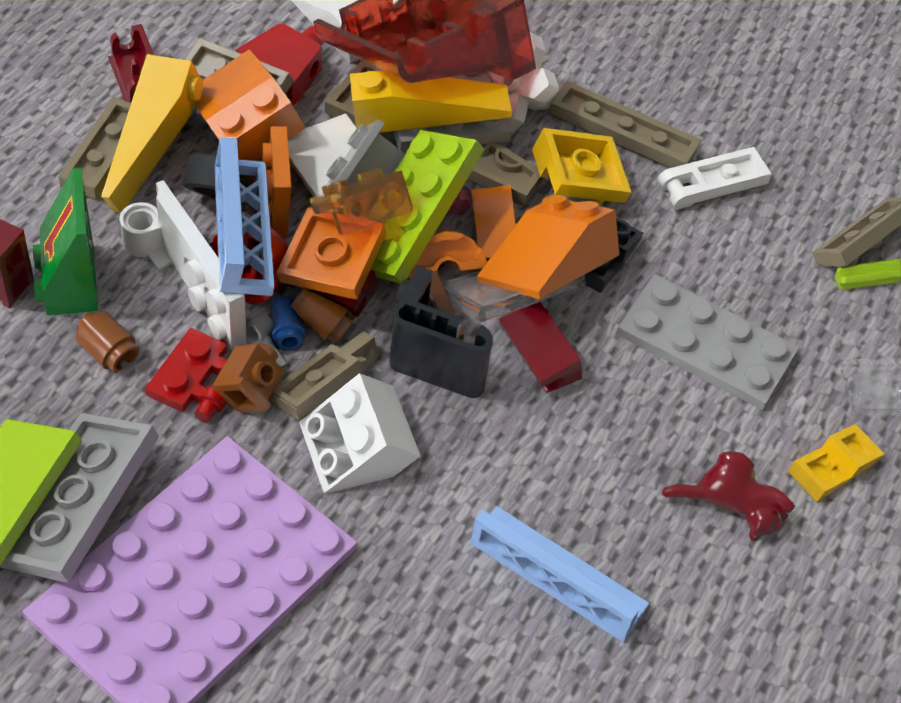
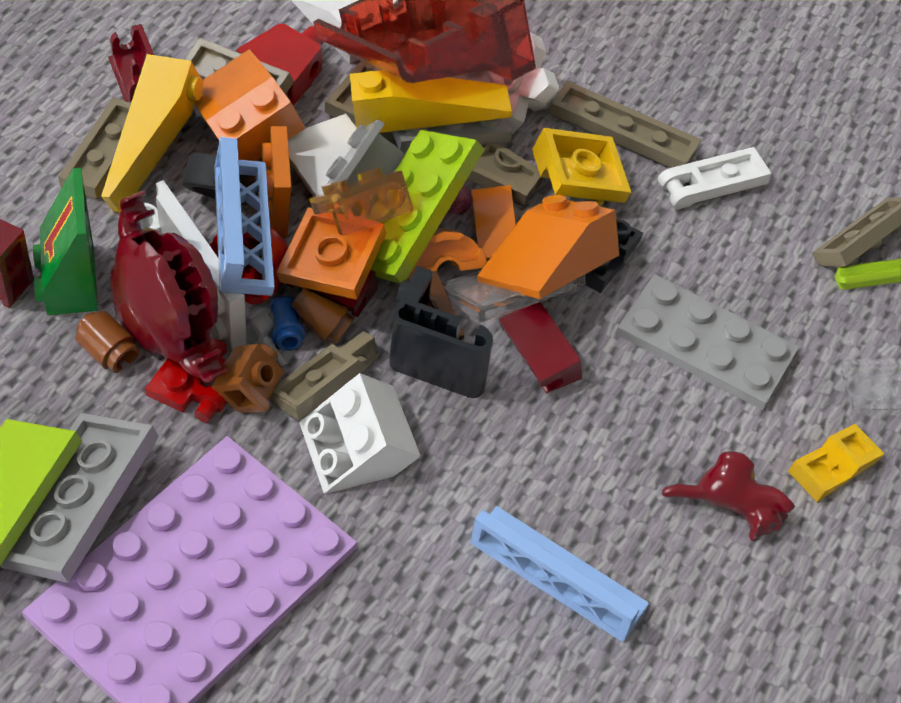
(164, 292): none -> dark red piece

